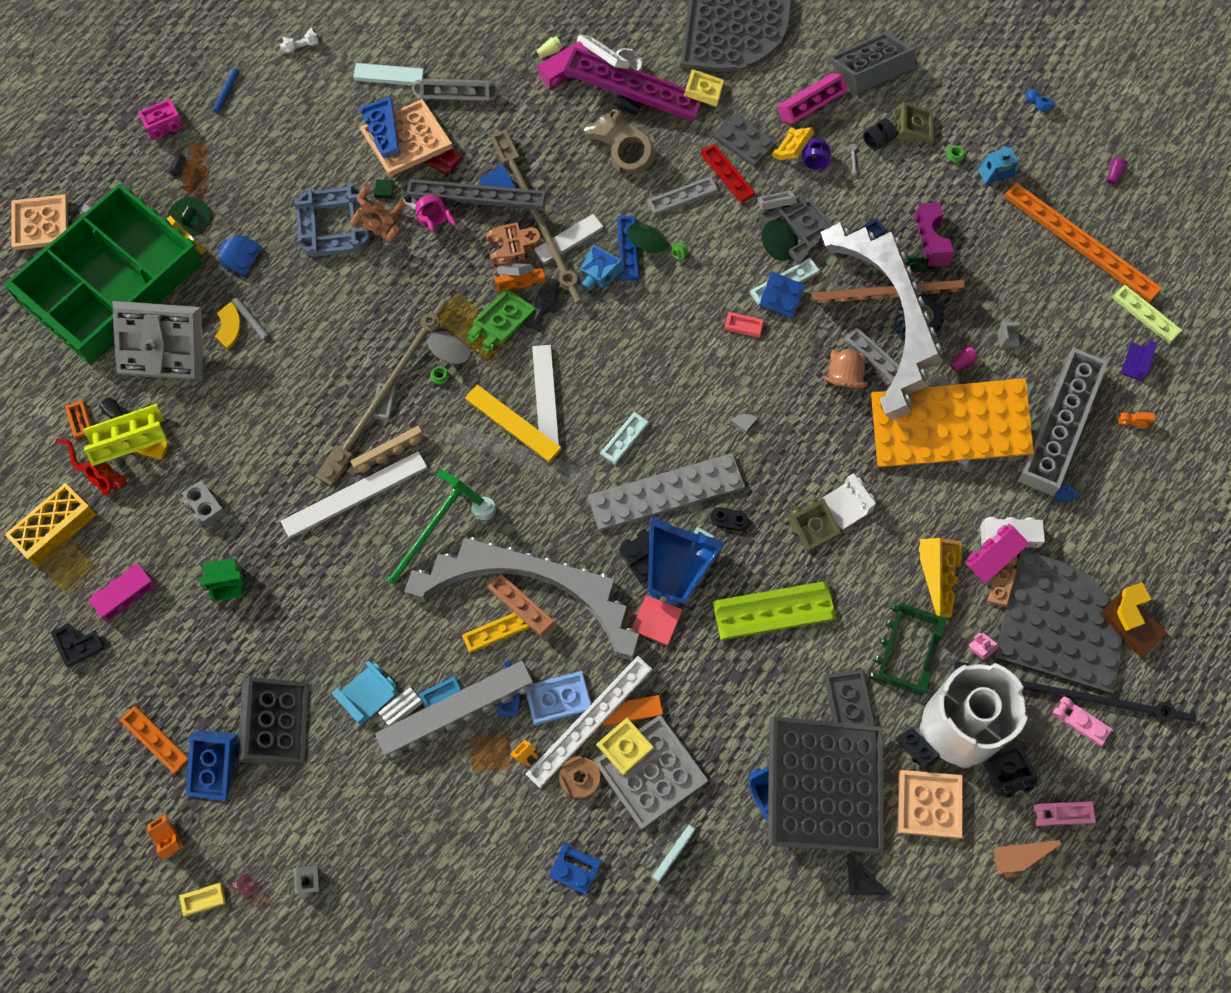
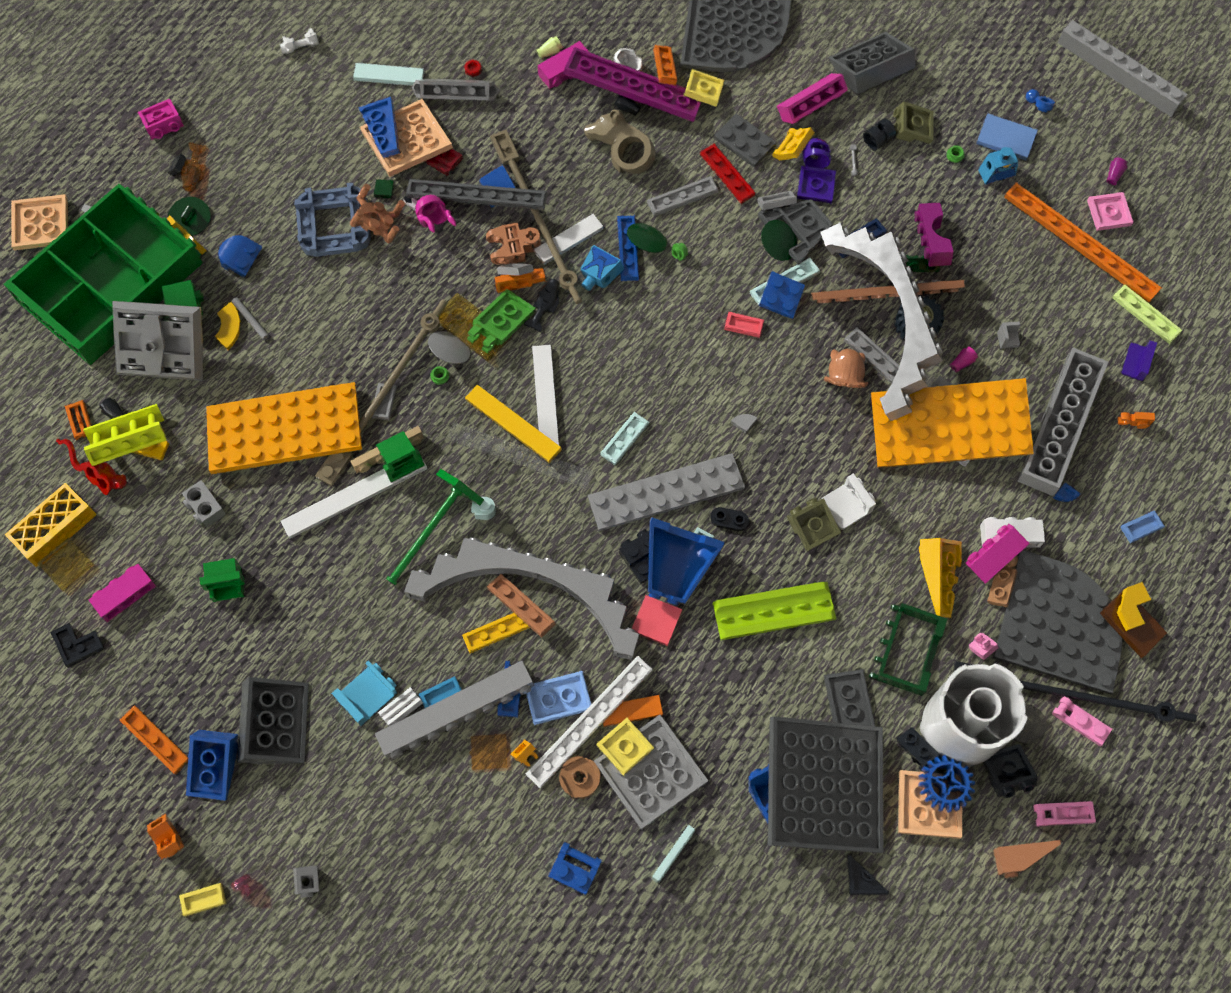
(182, 294): none -> green plate
(224, 93): blue bar -> none
(283, 428): none -> light orange plate
(399, 456): none -> green plate
(472, 68): none -> red tile
(603, 51): white tile -> none
(665, 65): none -> orange tile
(816, 184): none -> dark purple tile
(941, 800): none -> blue gear
(1004, 133): none -> medium blue tile
(1110, 211): none -> bright pink plate
(1122, 68): none -> light grey brick
(1142, 526): none -> medium blue tile

